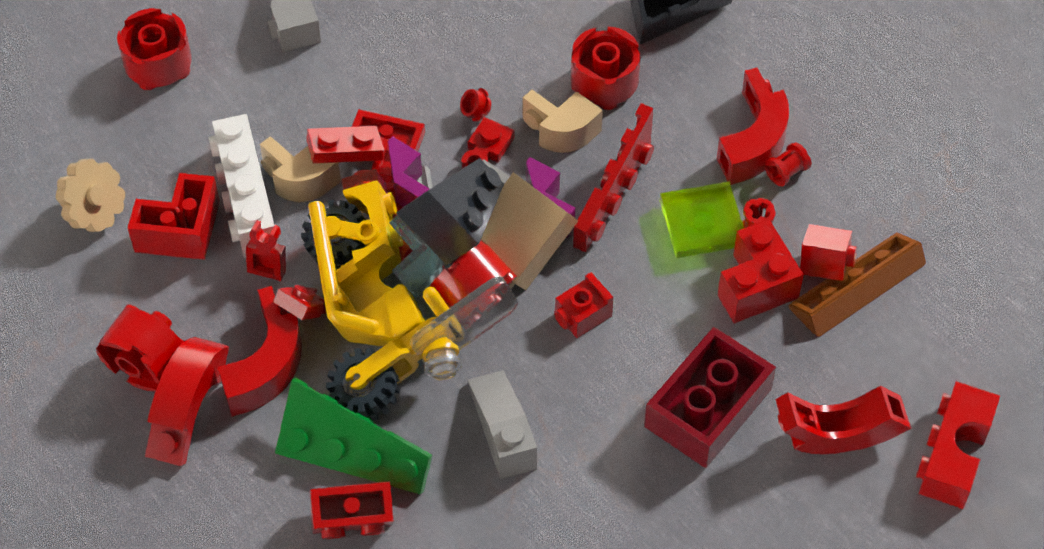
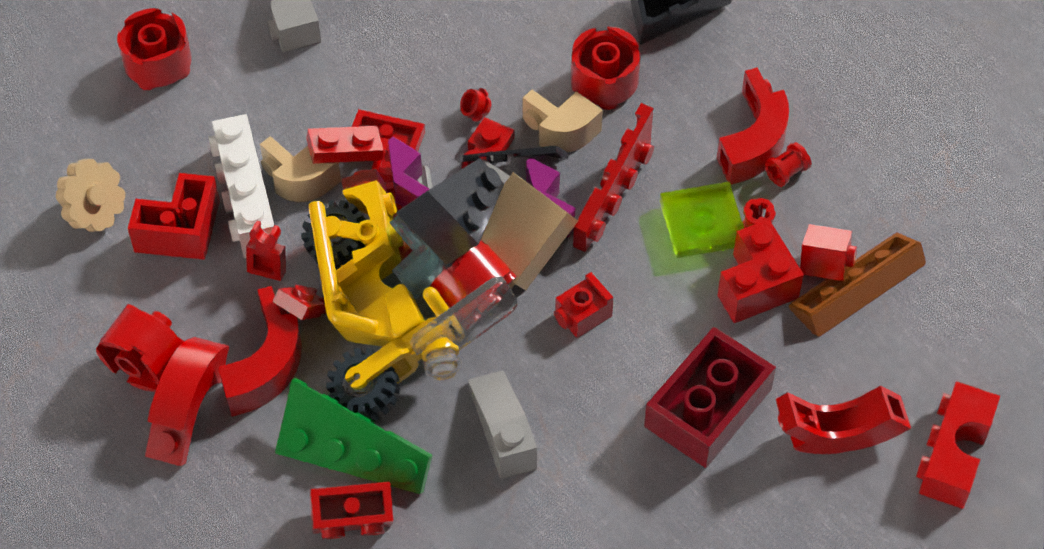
(501, 156): none -> black piece

